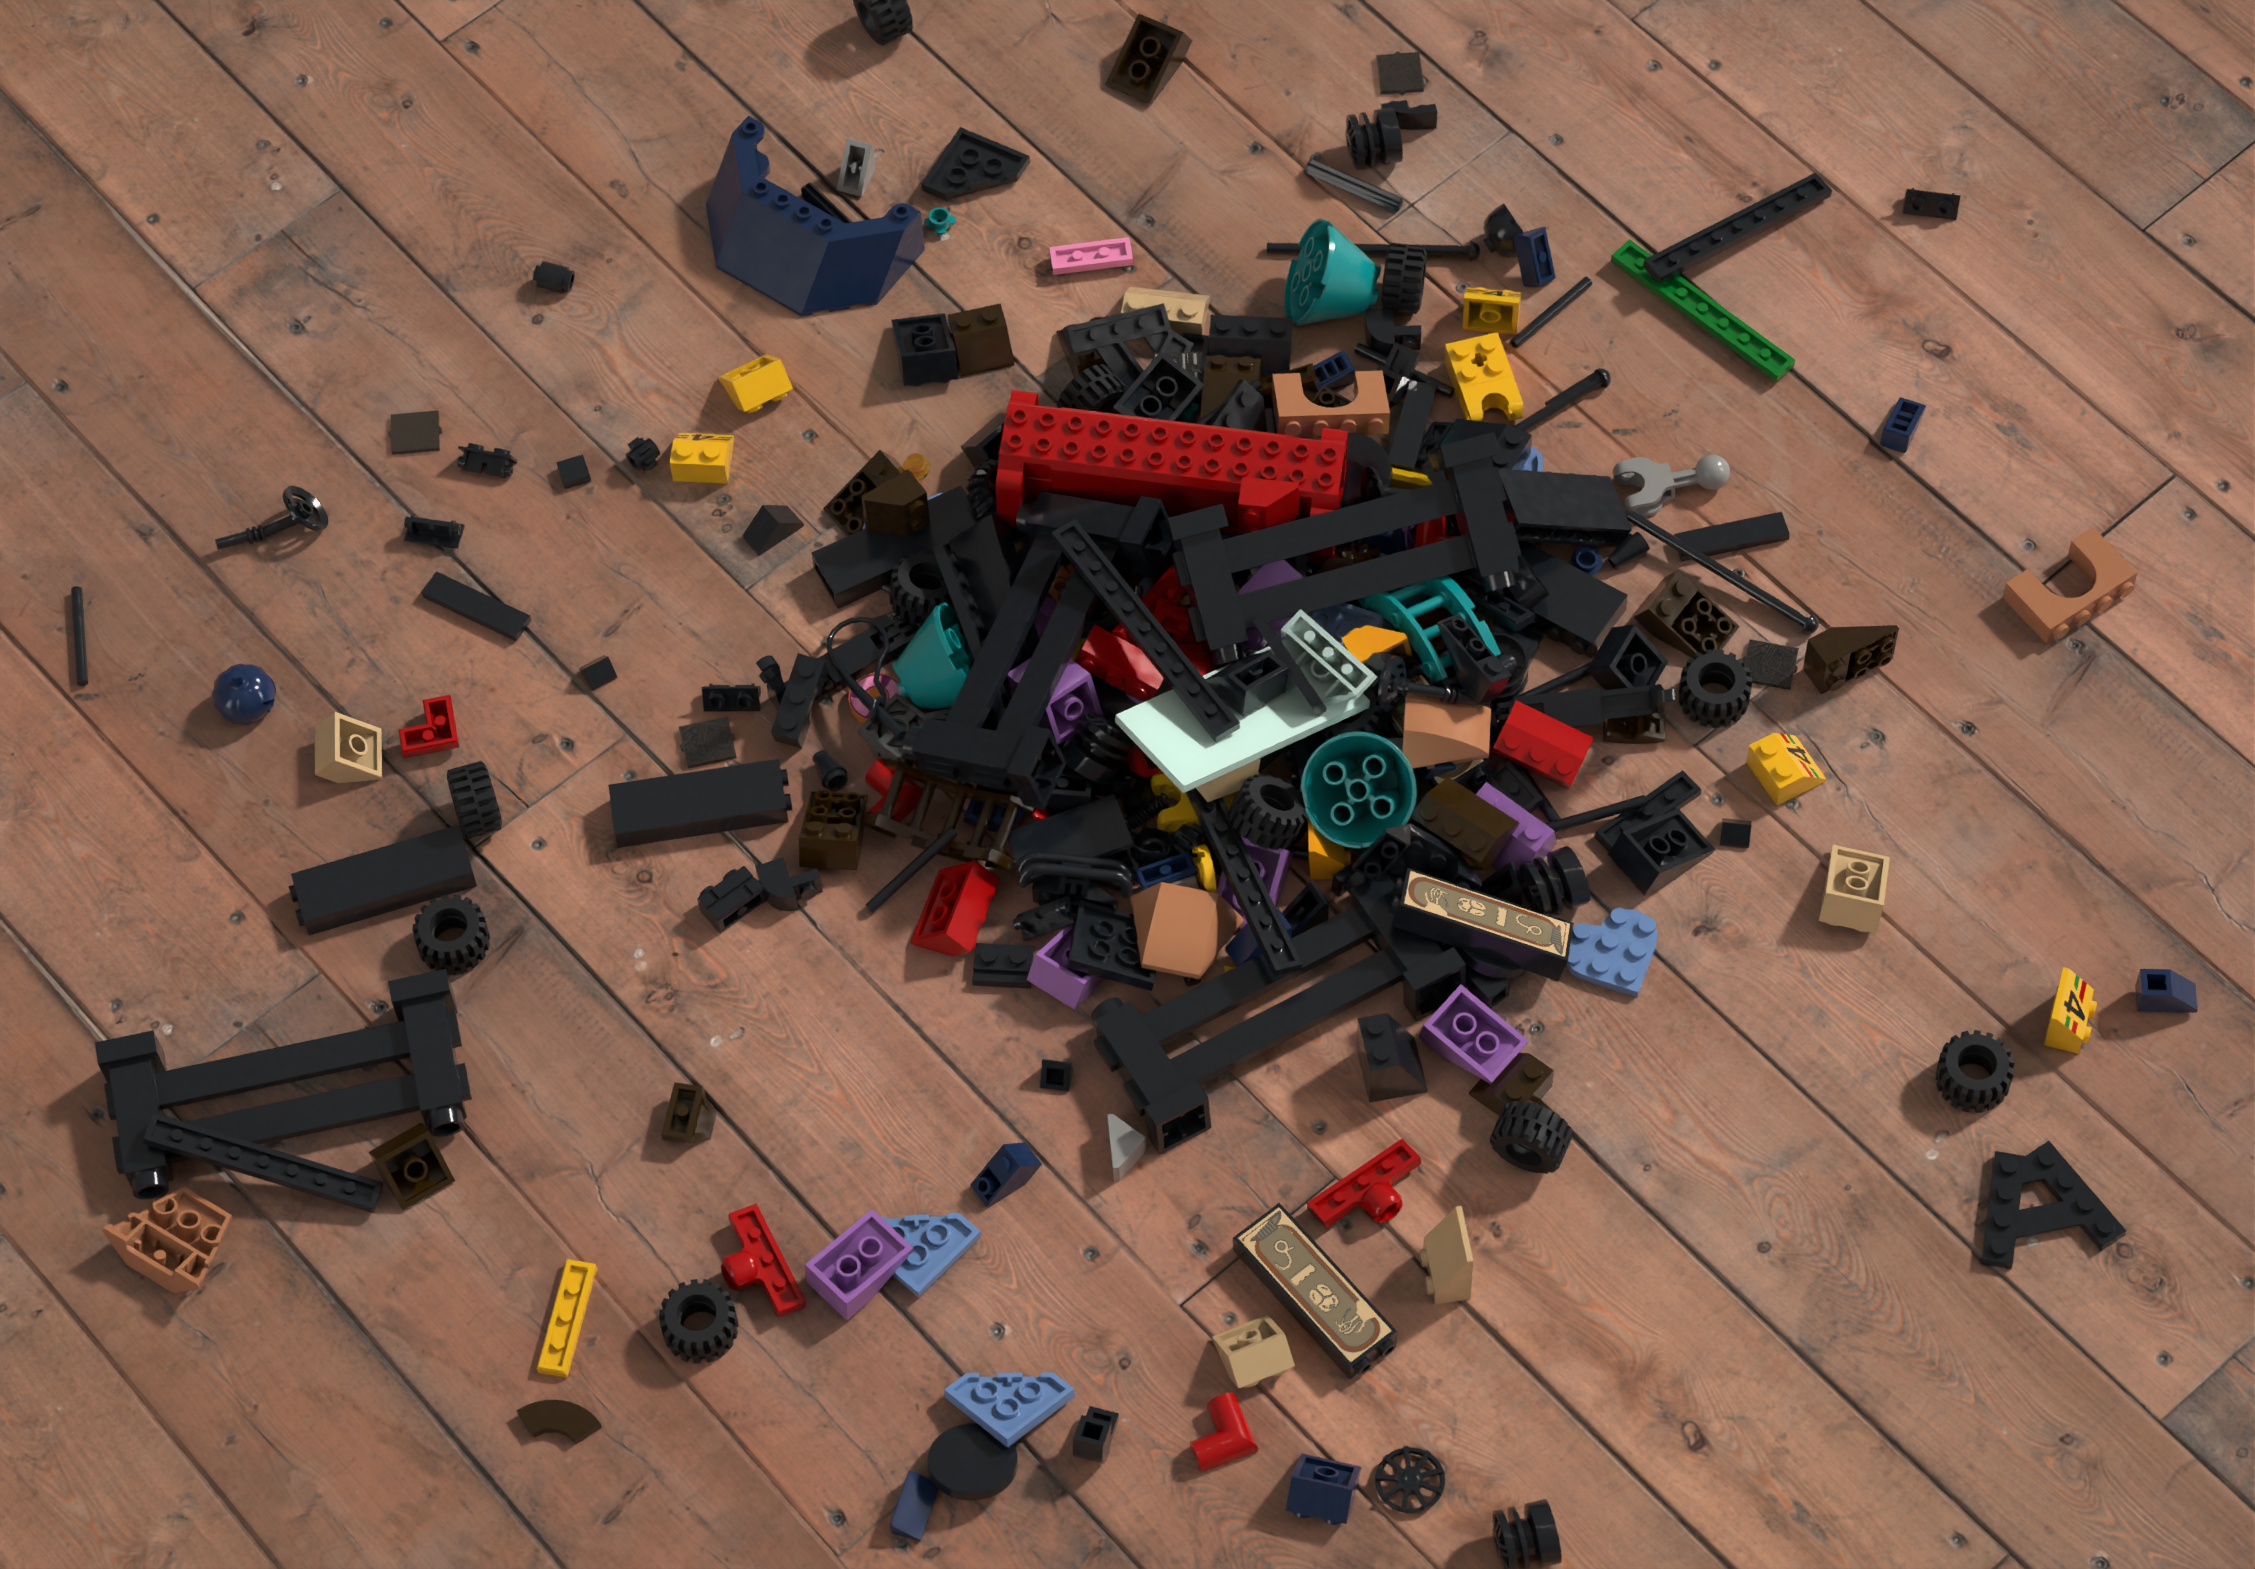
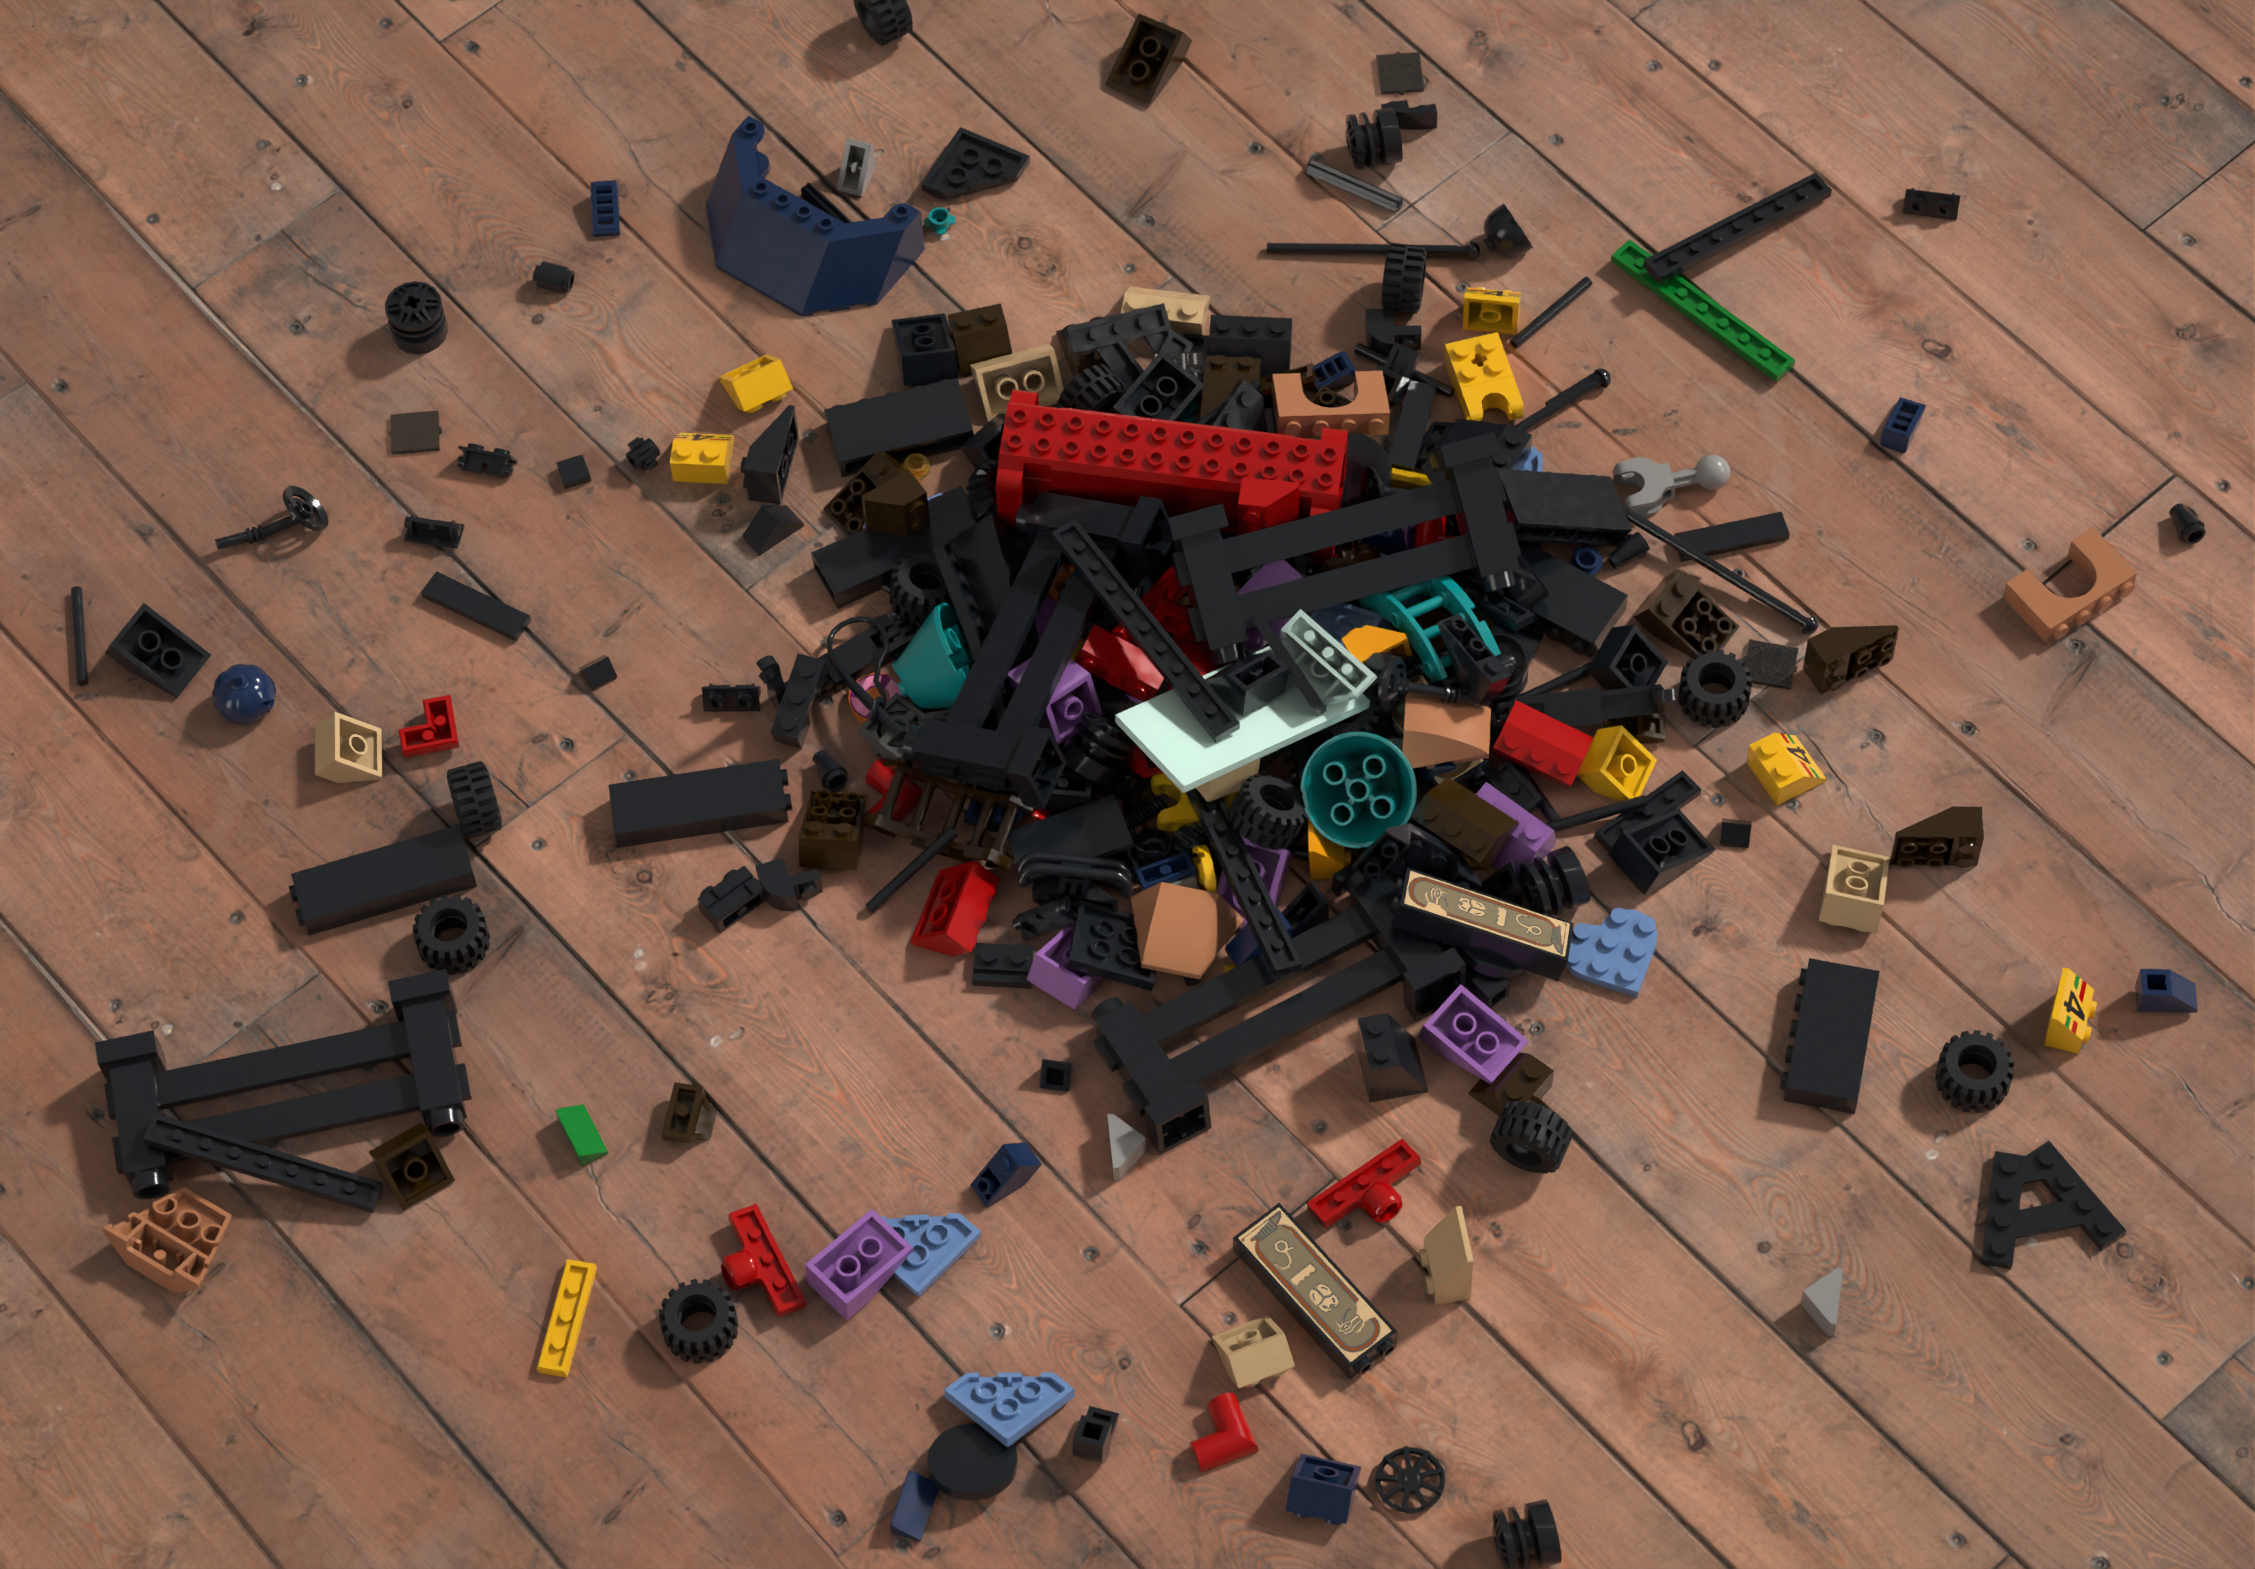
(157, 651): none -> black slope
(416, 317): none -> black wheel
(560, 1418): dark brown tile -> none
(581, 1133): none -> green slope
(601, 193): none -> dark blue slope
(707, 742): clear smoke piece -> none
(771, 458): none -> black slope
(900, 423): none -> black brick
(1025, 371): none -> tan slope
(1091, 256): bright pink plate -> none
(1329, 277): teal cone -> none
(1534, 257): dark blue slope -> none
(1616, 764): none -> yellow slope
(1822, 1300): none -> light grey slope
(1830, 1035): none -> black brick
(1943, 839): none -> dark brown slope
(2187, 525): none -> black cone

